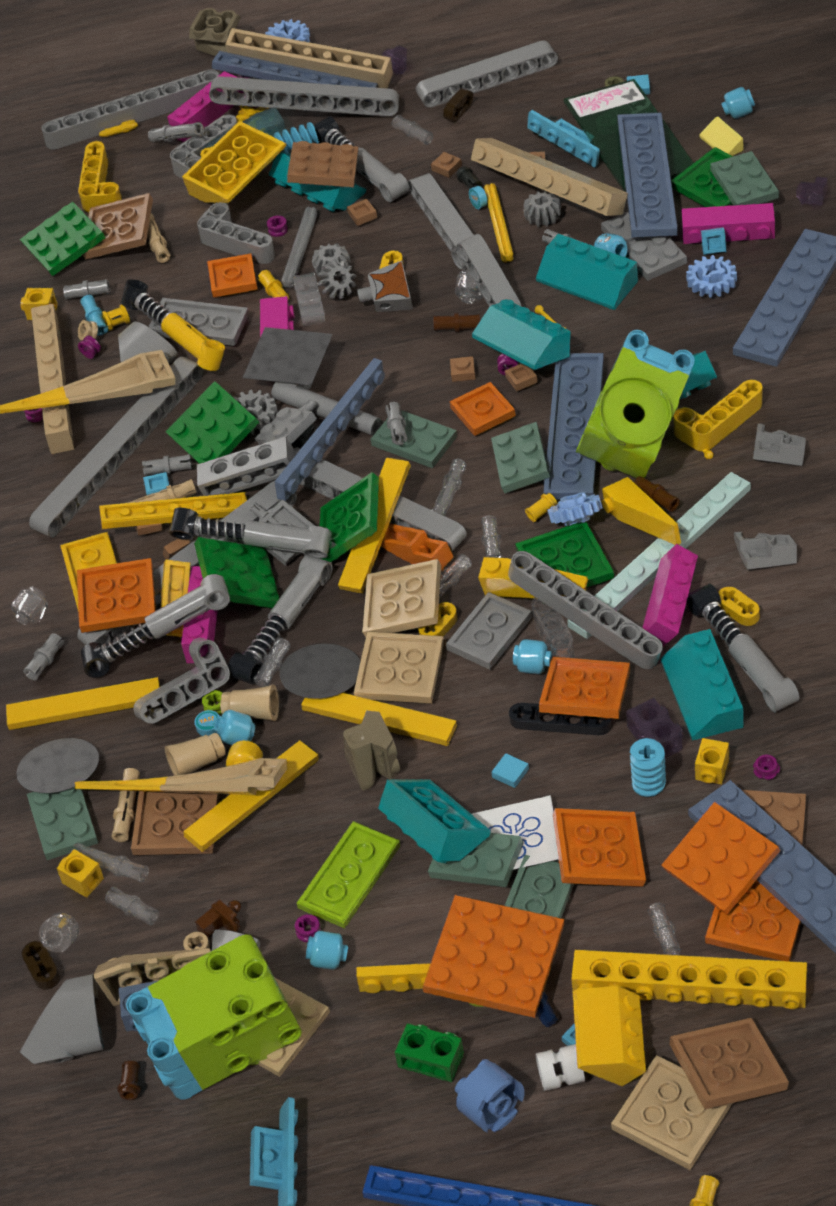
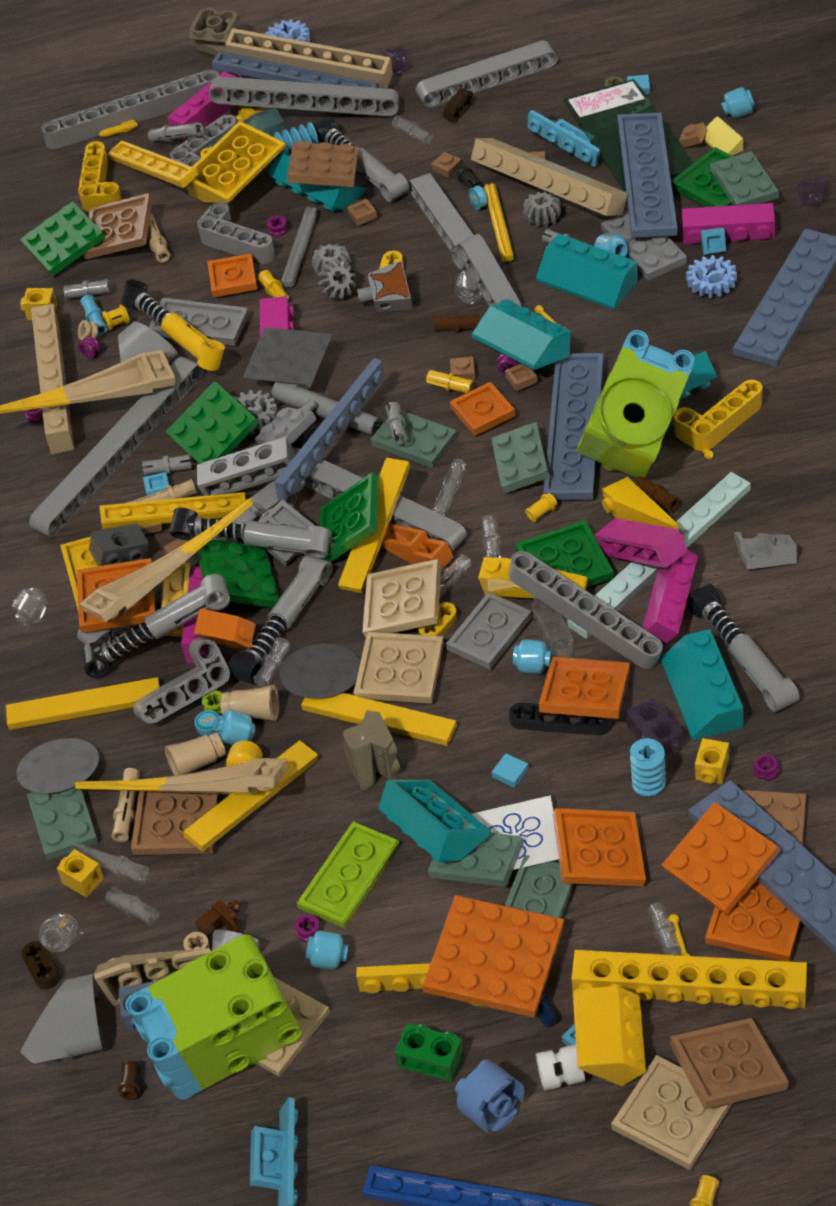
(43, 656): light grey pin -> none
(118, 545): none -> dark grey brick
(128, 590): none -> tan plate
(153, 164): none -> yellow tile
(225, 629): none -> orange slope
(309, 299): clear beam -> none
(449, 381): none -> yellow axle
(575, 508): light blue gear -> none
(641, 542): none -> dark pink brick
(675, 919): none -> yellow hinge
(692, 134): none -> medium nougat plate
(741, 603): yellow beam -> none
(778, 446): light grey slope -> none

